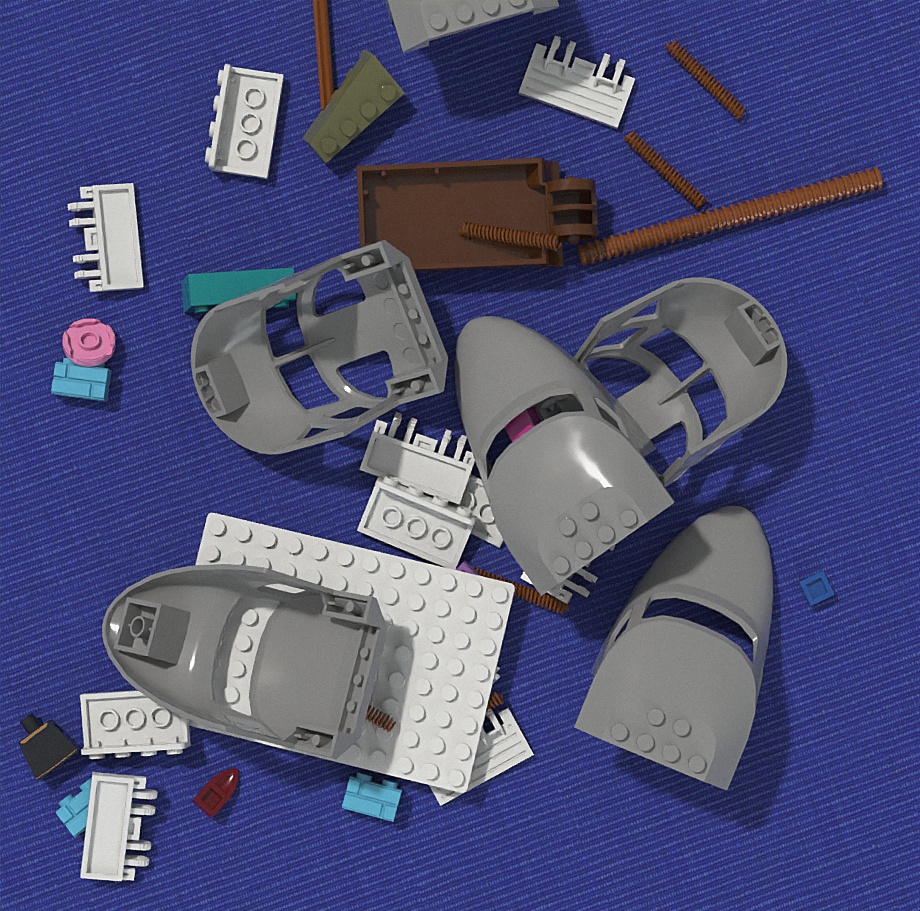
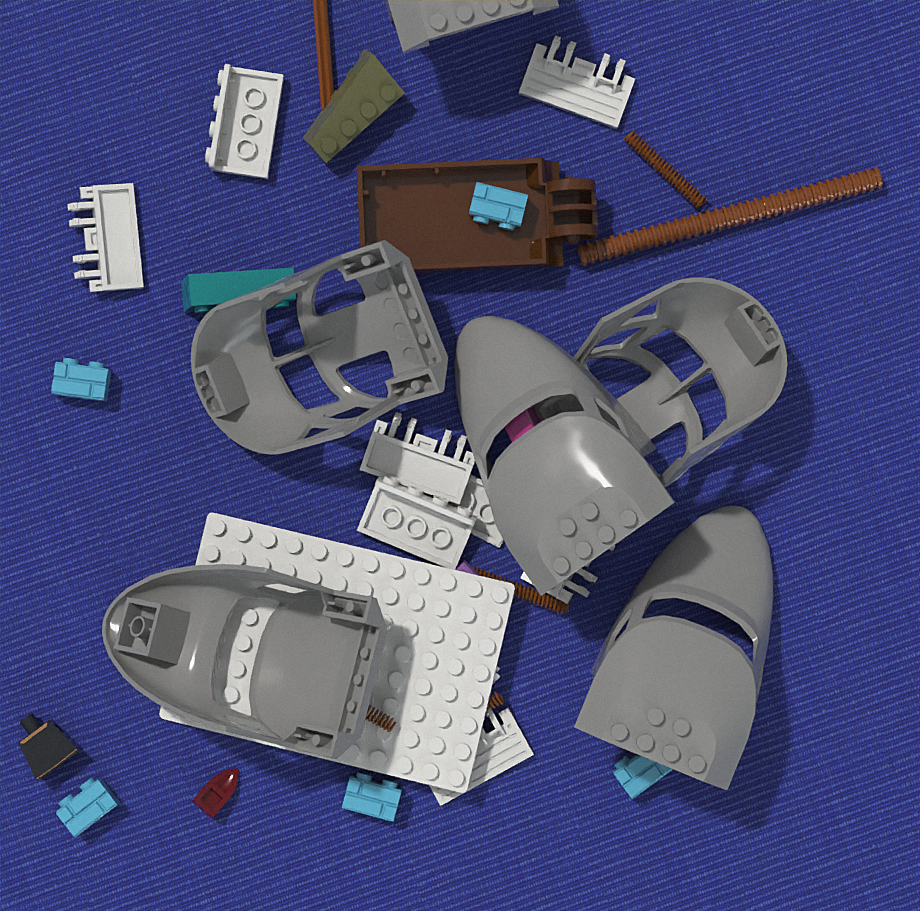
(89, 342): bright pink tile -> none
(111, 827): white hinge -> none
(130, 723): white bracket -> none
(497, 206): none -> medium azure brick
(505, 235): dark orange piece -> none
(638, 773): none -> medium azure brick
(713, 89): dark orange piece -> none
(816, 588): blue plate -> none

